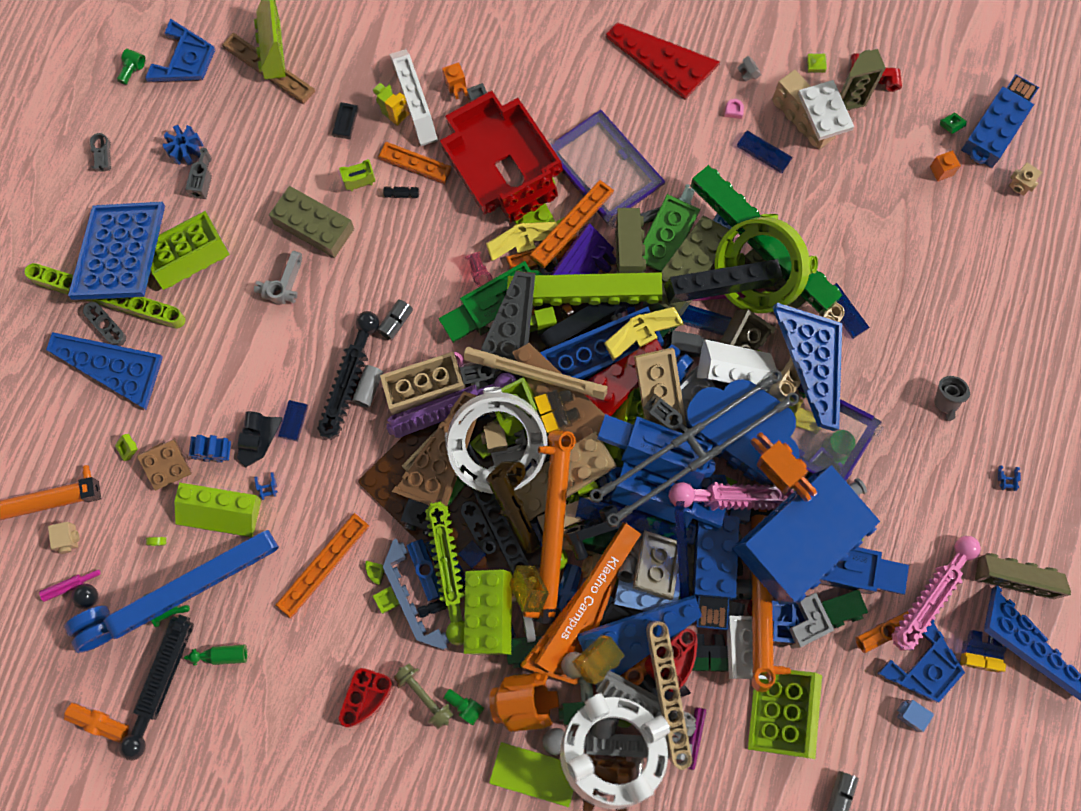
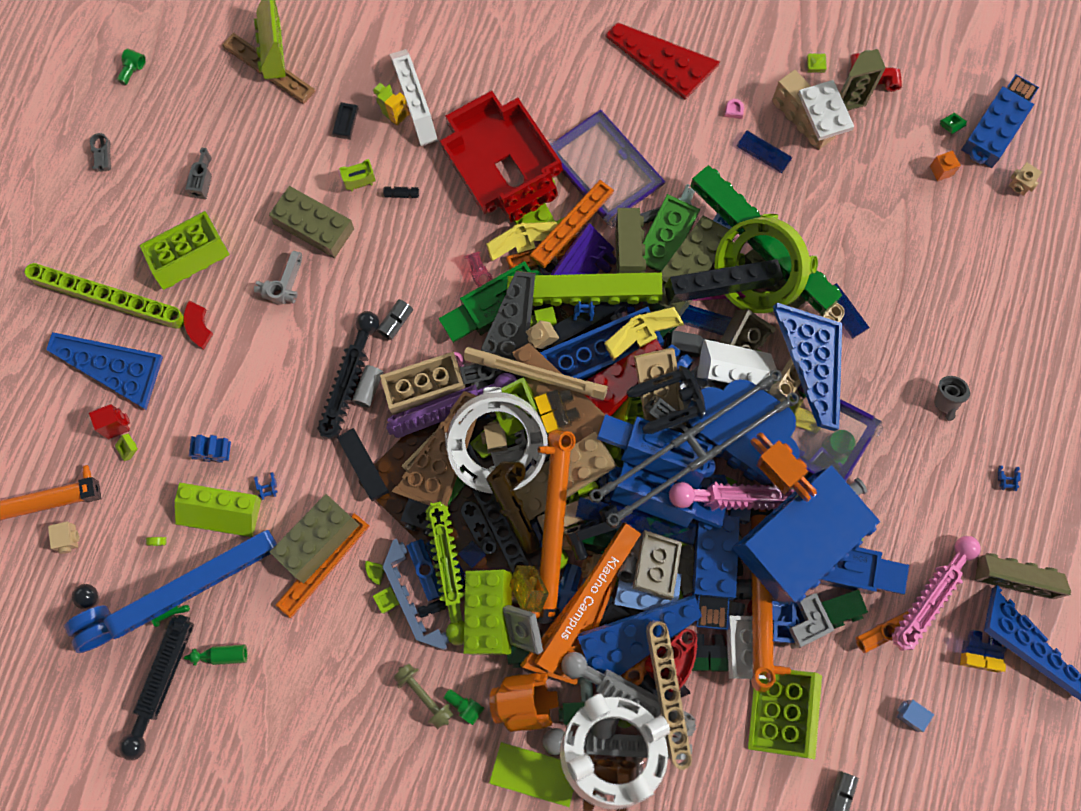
(66, 586): dark pink axle -> none
(96, 722): orange piece -> none
(97, 321): dark grey beam -> none
(110, 421): none -> red brick
(117, 251): blue plate -> none
(164, 464): medium nougat plate -> none
(182, 144): blue gear -> none
(189, 59): blue wing -> none
(195, 324): none -> red tile
(256, 437): black panel -> none
(293, 420): clear blue tile -> none
(314, 538): none -> olive brick
(362, 464): none -> black tile
(371, 695): red beam -> none
(415, 162): orange tile -> none
(455, 79): orange brick -> none
(476, 91): dark grey plate -> none
(523, 629): none -> light grey tile
(542, 335): none -> tan brick
(577, 310): none -> blue piece
(598, 659): clear yellow brick -> none
(682, 549): clear blue tile -> none
(691, 391): none -> black piece
(695, 739): magenta axle -> none
(751, 67): light grey tile -> none
(933, 673): blue wing -> none

